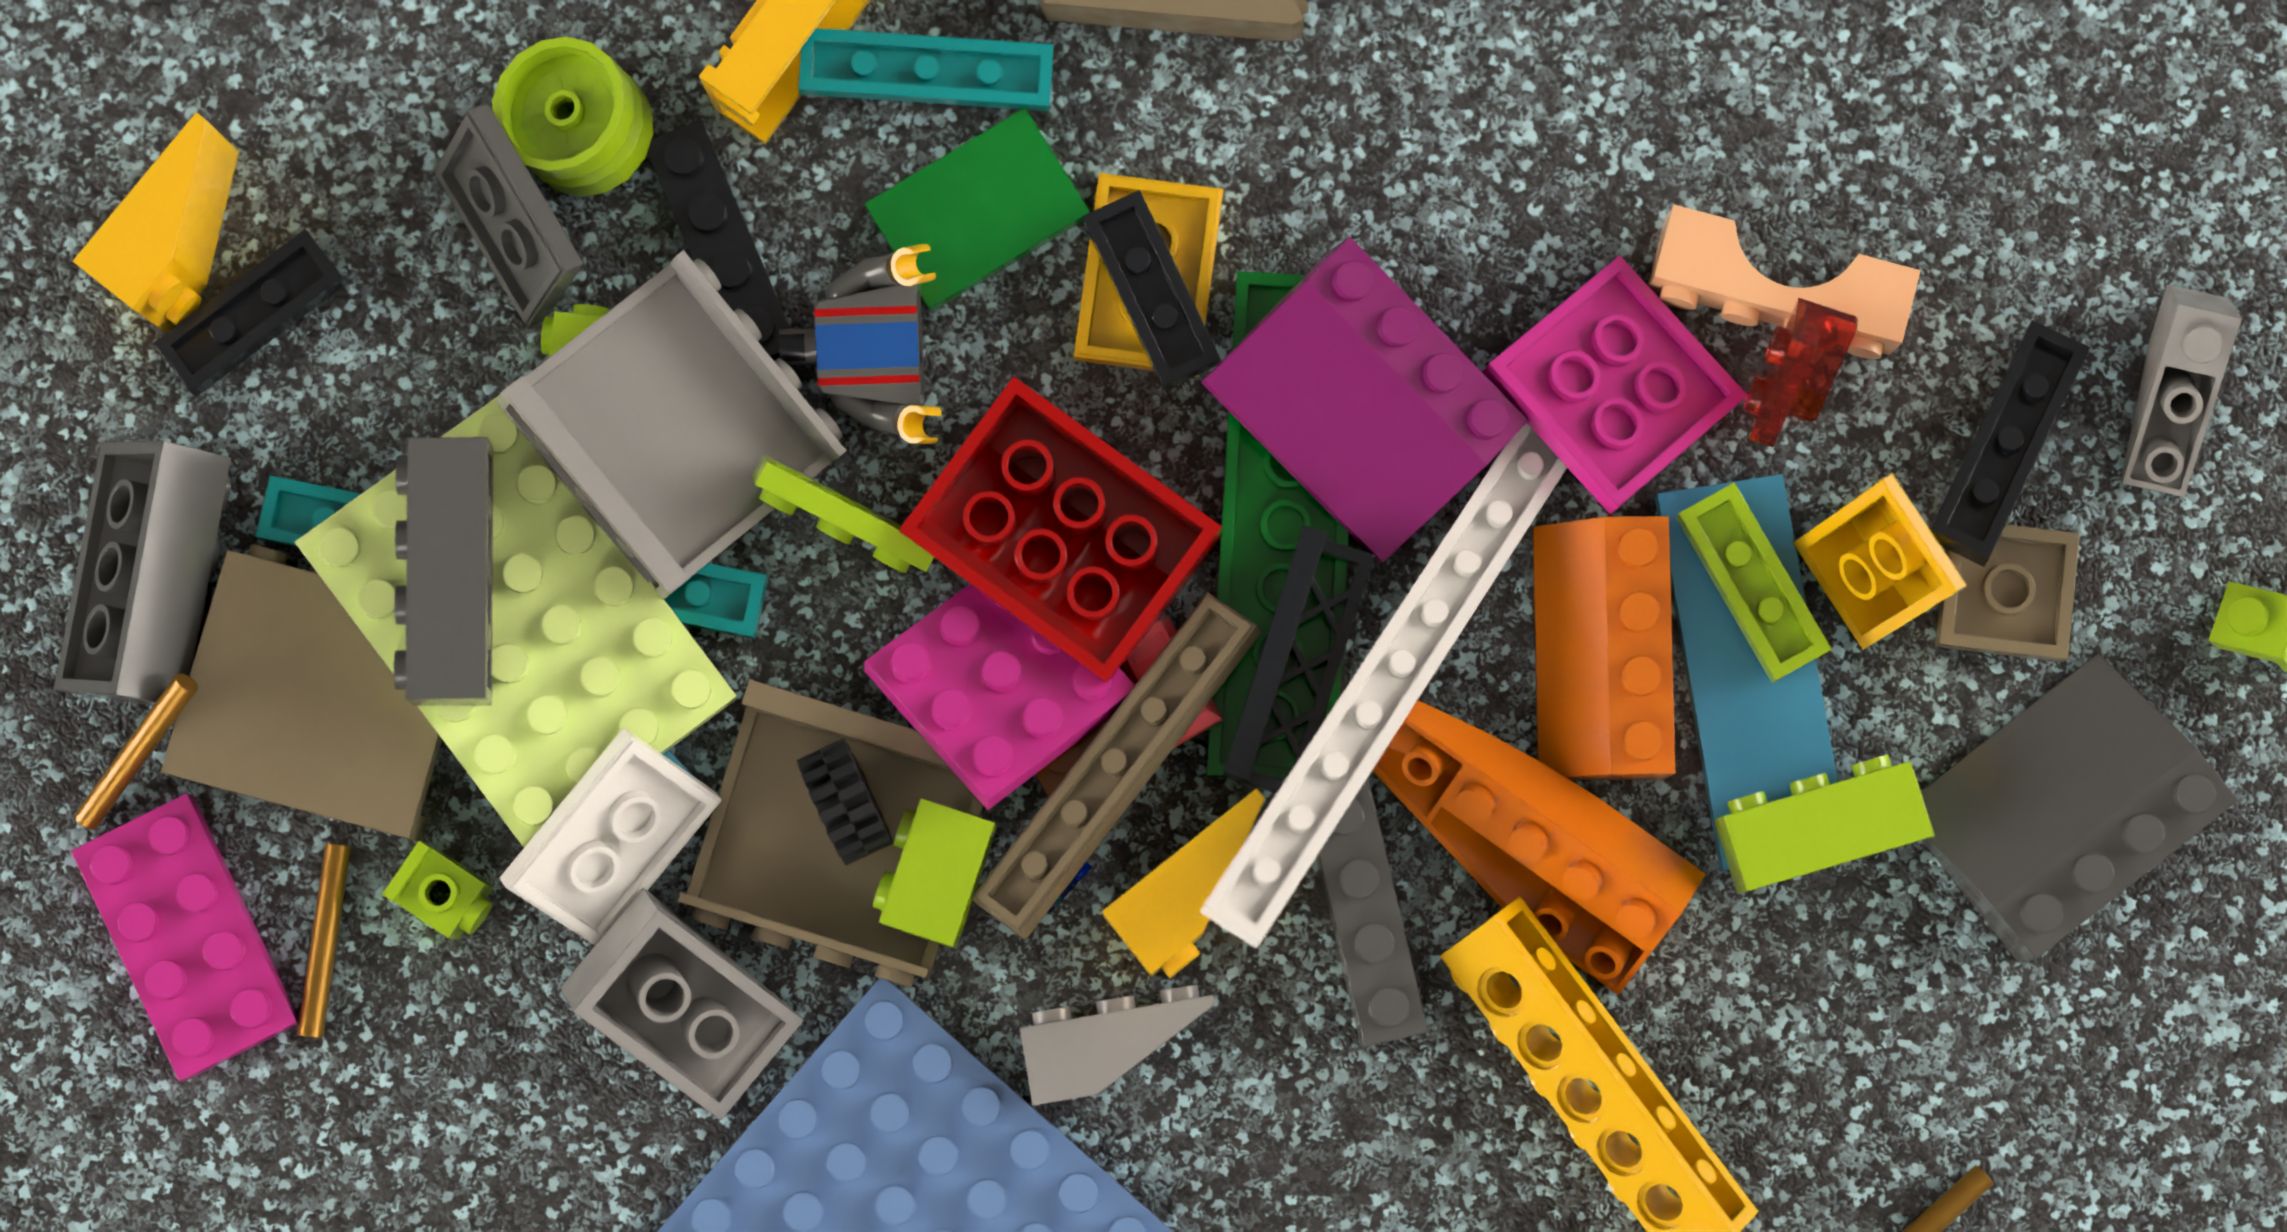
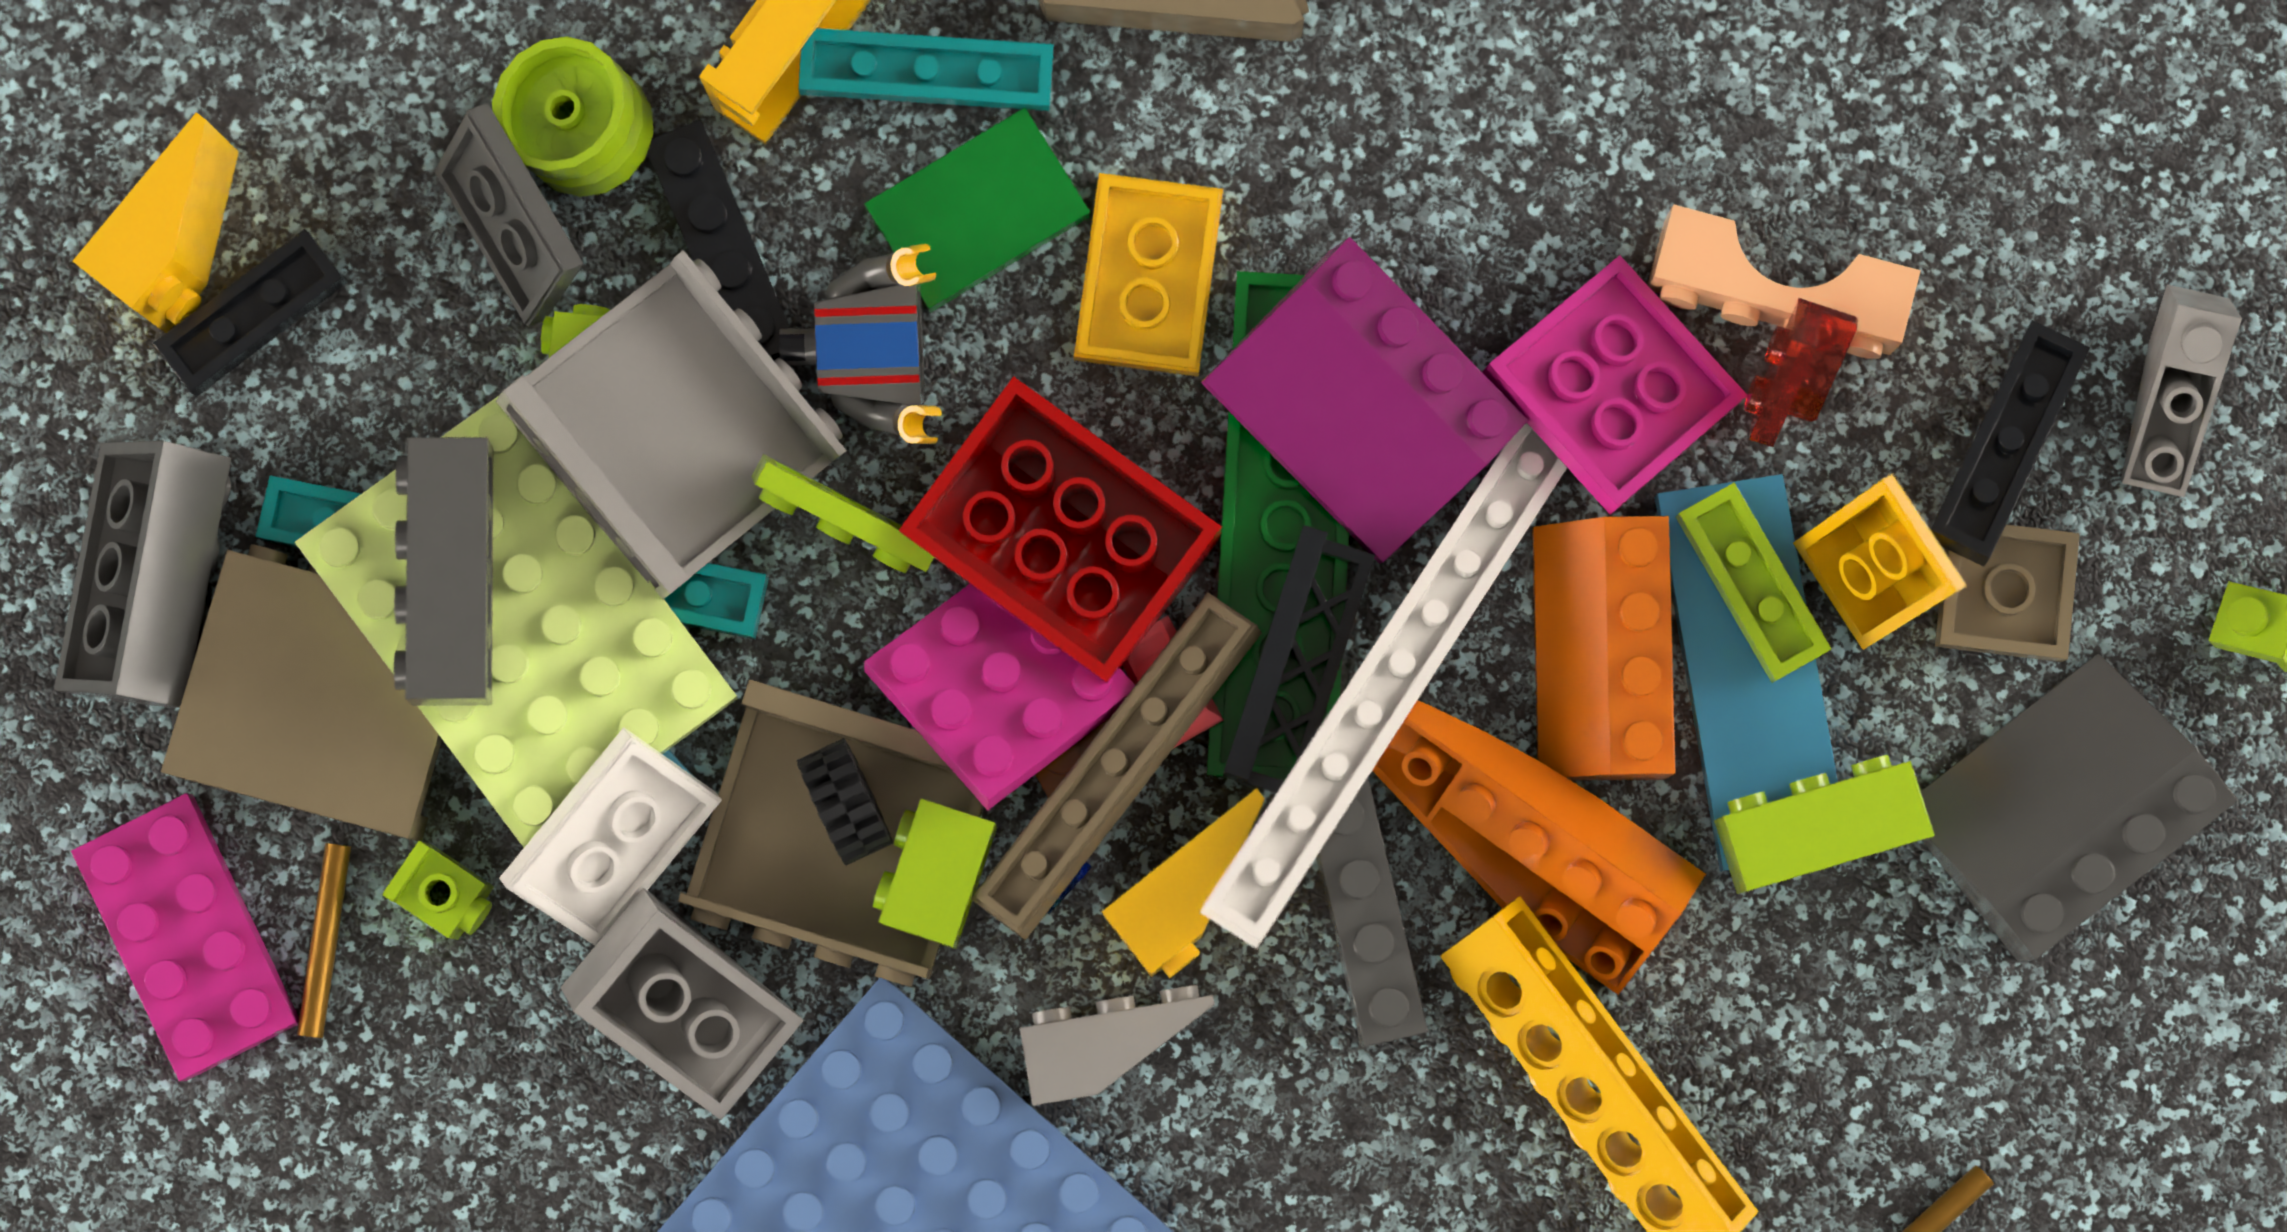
(136, 751): pearl gold bar -> none
(1151, 290): black plate -> none

